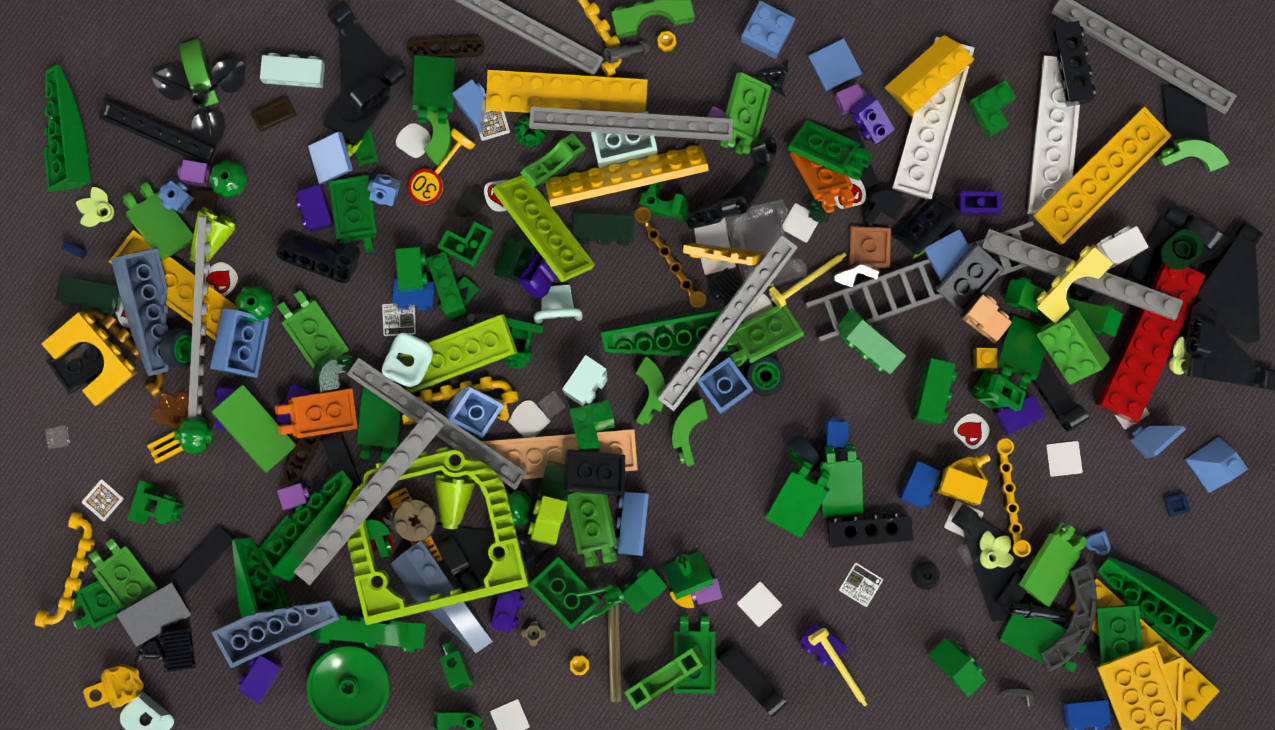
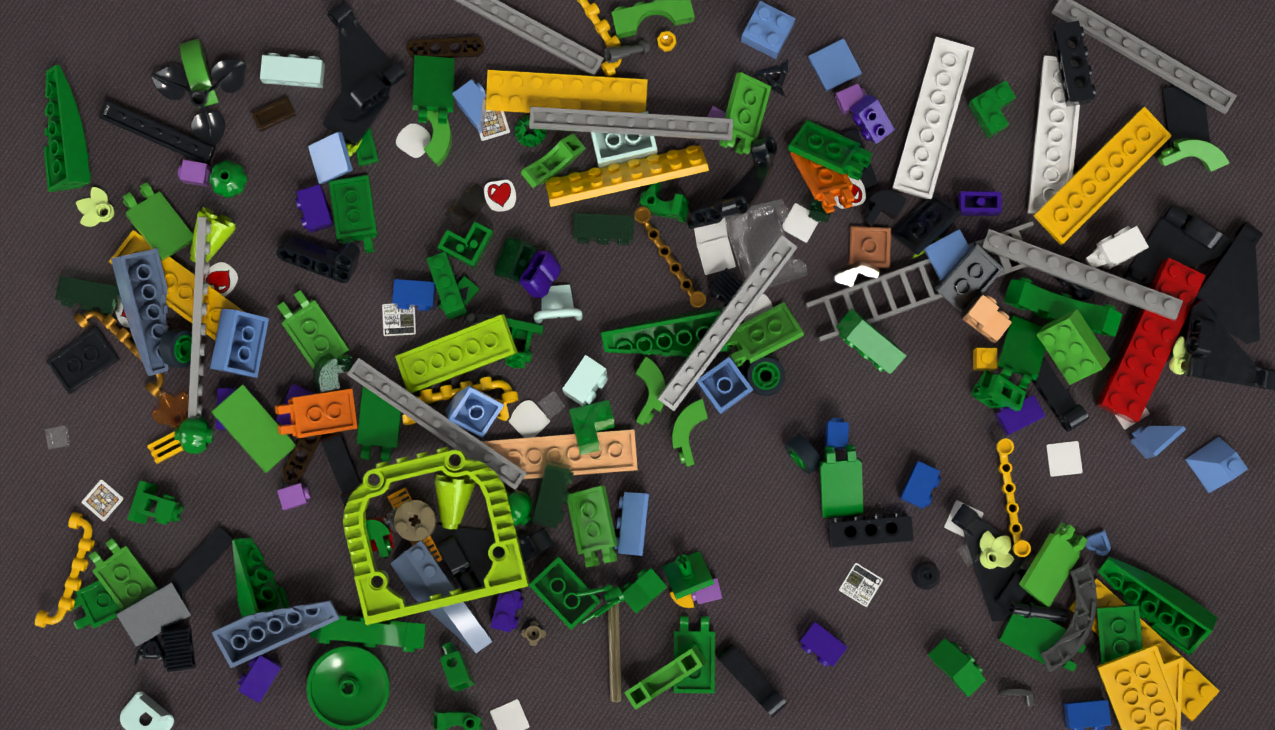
(73, 250): dark blue tile -> none
(116, 368): yellow arch -> none
(117, 686): yellow piece -> none
(175, 196): medium blue brick -> none
(202, 198): dark brown tile -> none
(263, 302): green plant -> none
(304, 529): green wedge -> none
(369, 498): light grey plate -> none
(384, 189): medium blue brick -> none
(411, 269): green brick -> none
(411, 345): light aqua piece -> none
(425, 184): yellow piece -> none
(543, 228): lime plate -> none
(548, 520): lime brick -> none
(579, 665): yellow tile -> none
(594, 472): black tile -> none
(723, 253): yellow wing -> none
(759, 604): white sticker -> none
(779, 299): light yellow piece -> none
(799, 500): green tile -> none
(820, 636): light yellow piece -> none
(929, 74): yellow slope -> none
(934, 392): green brick -> none
(964, 480): yellow piece -> none
(972, 430): sticker -> none
(1091, 263): light yellow arch -> none
(1177, 504): dark blue tile -> none
(1182, 249): dark green piece -> none

